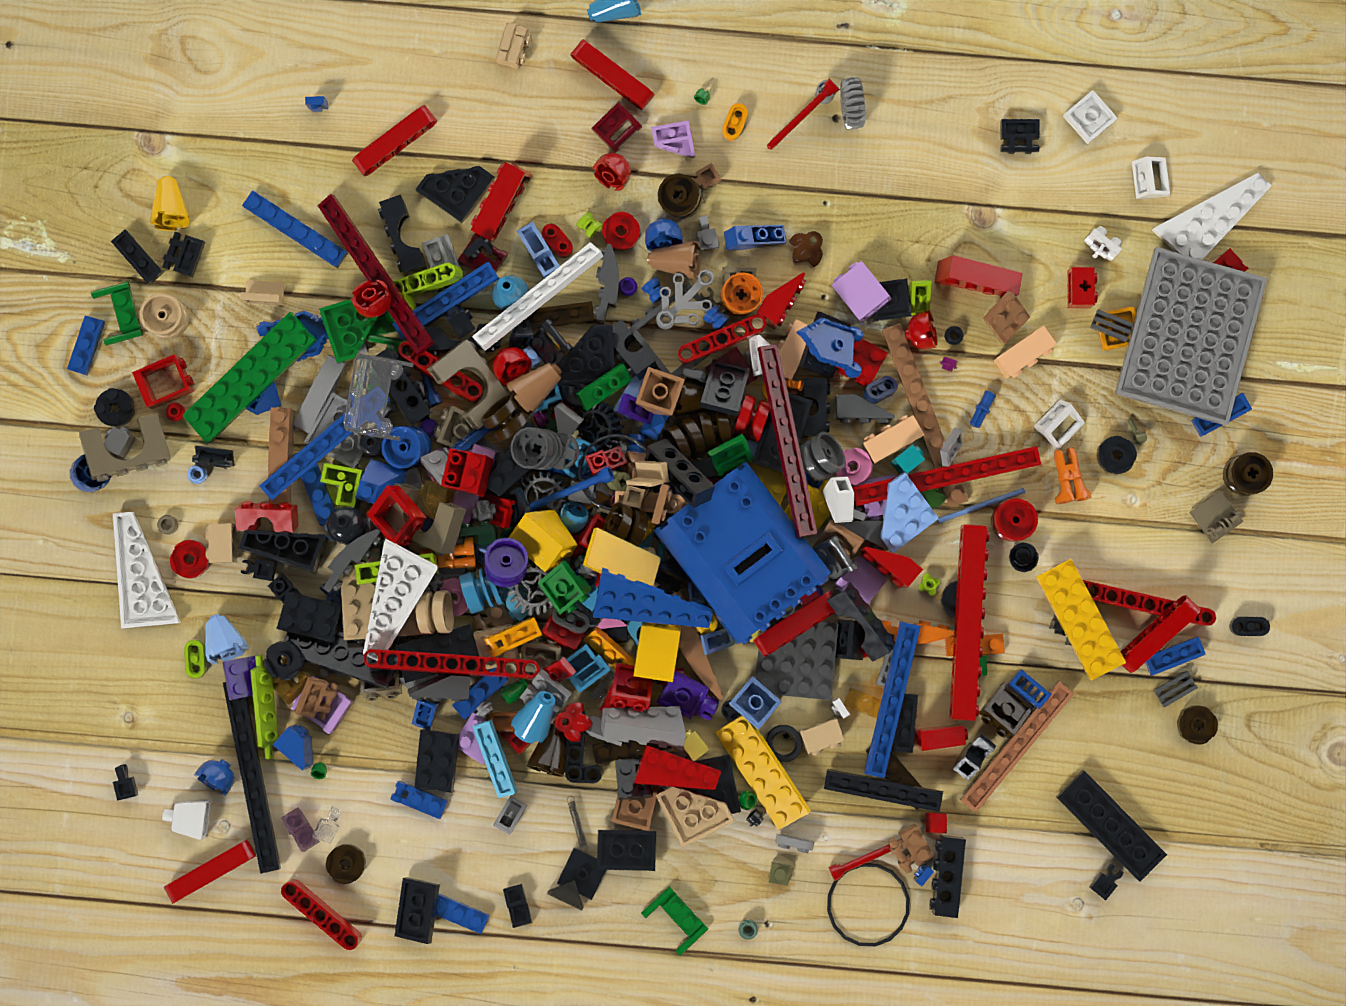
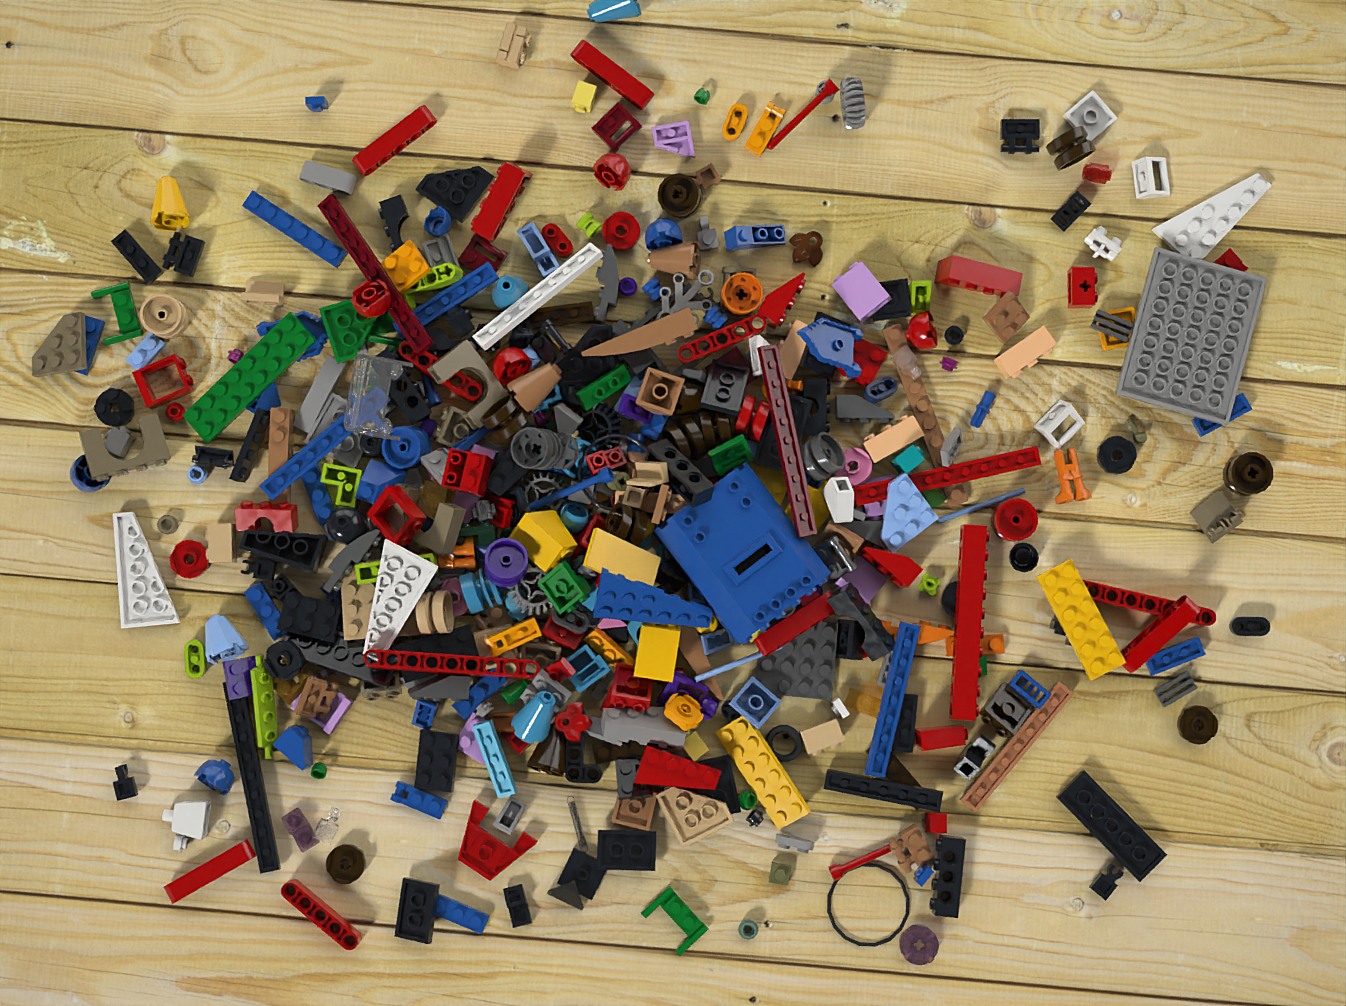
(63, 348): none -> dark tan plate
(145, 351): none -> light blue plate
(180, 842): none -> white plate
(235, 355): none -> magenta plate
(251, 445): none -> black plate
(265, 609): none -> blue plate
(328, 177): none -> light grey beam
(405, 266): none -> light orange plate
(437, 222): none -> blue hair
(474, 249): black bracket -> none
(486, 852): none -> red wing
(584, 97): none -> light yellow brick
(652, 334): none -> medium nougat slope
(685, 720): none -> light orange plate
(728, 666): none -> light blue axle
(764, 129): none -> light orange plate
(905, 360): none -> clear plate
(912, 935): none -> clear purple plate
(1070, 148): none -> dark brown wheel
(1077, 195): none -> black slope
(1096, 173): none -> clear red brick

